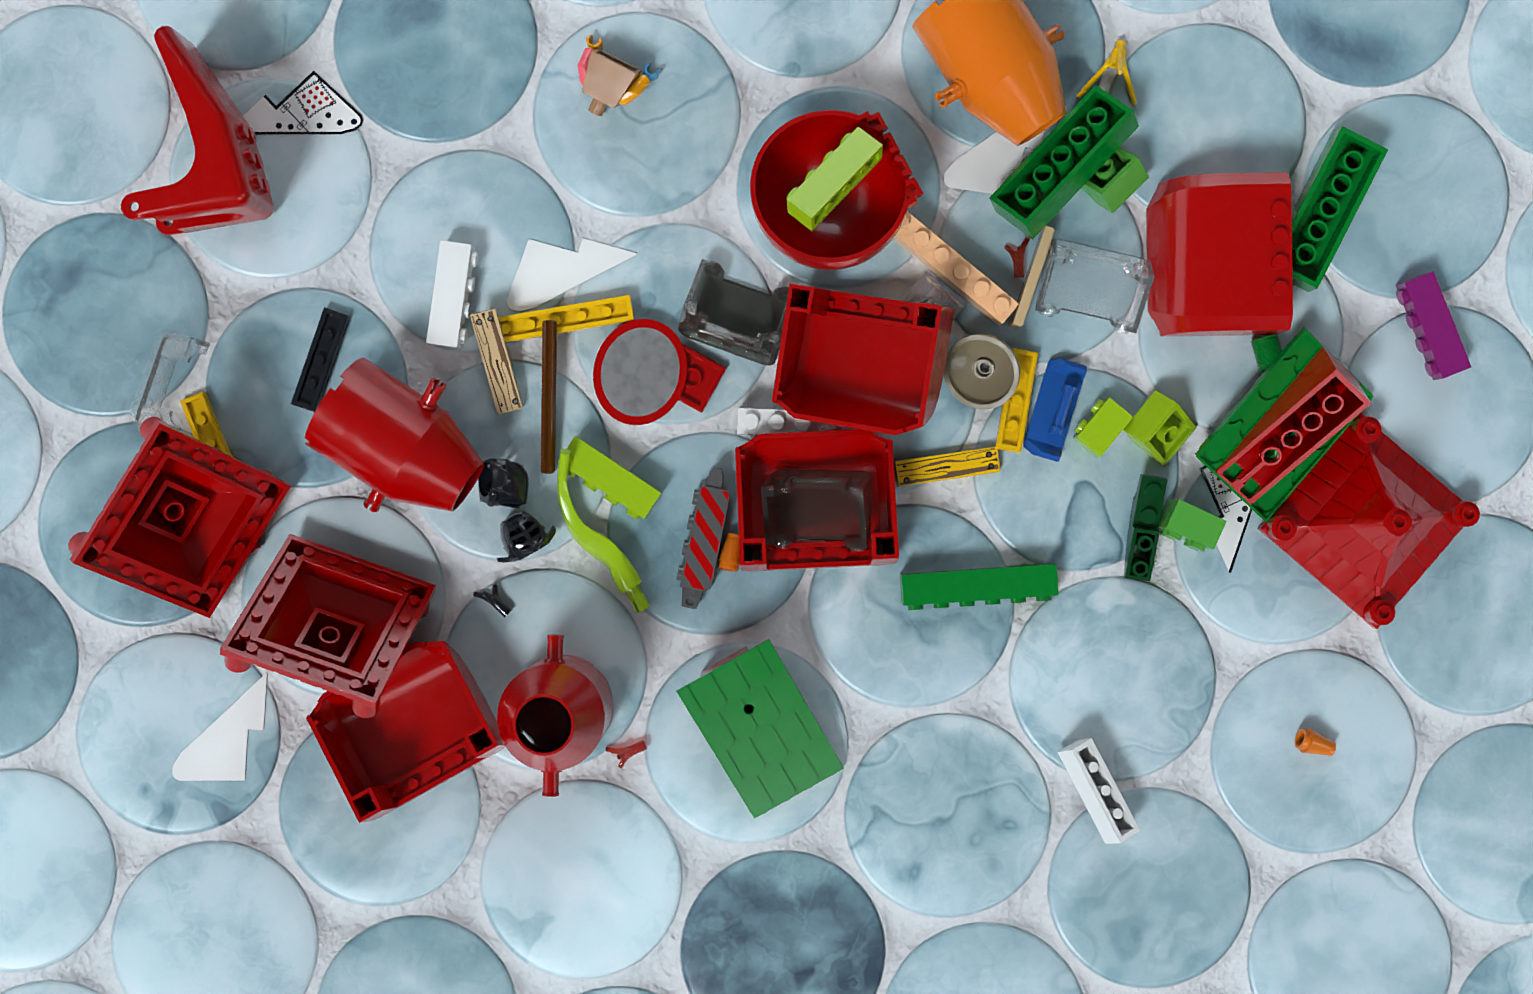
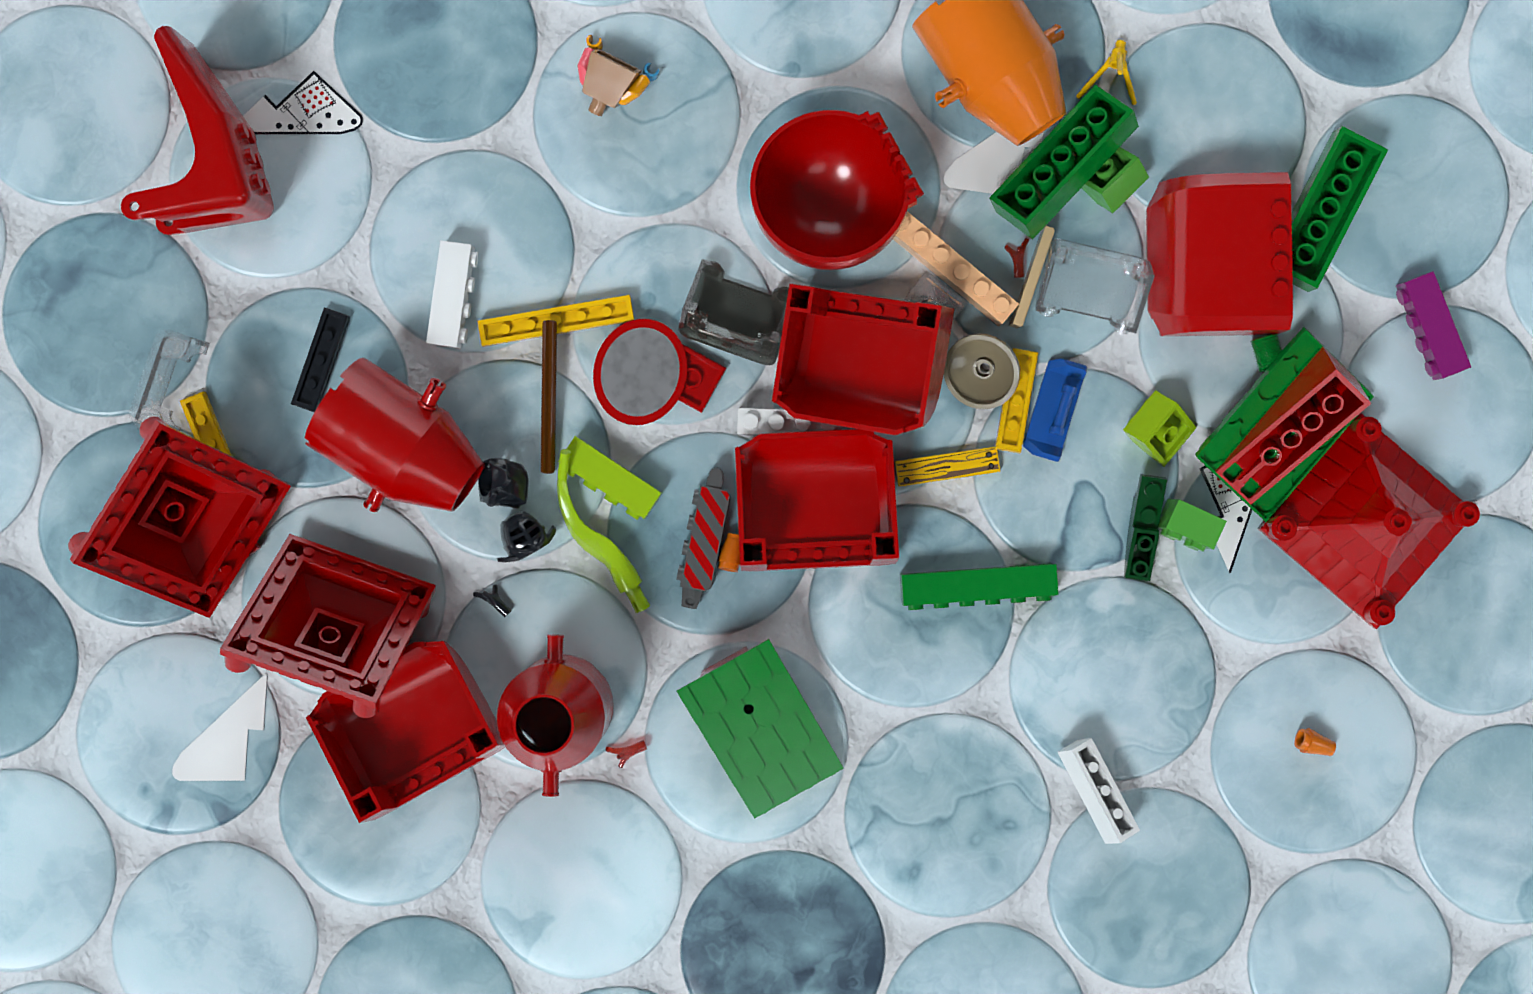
(496, 360): tan tile -> none
(551, 270): white sticker -> none
(818, 507): clear smoke windscreen -> none
(834, 178): lime brick -> none
(1102, 426): lime brick -> none

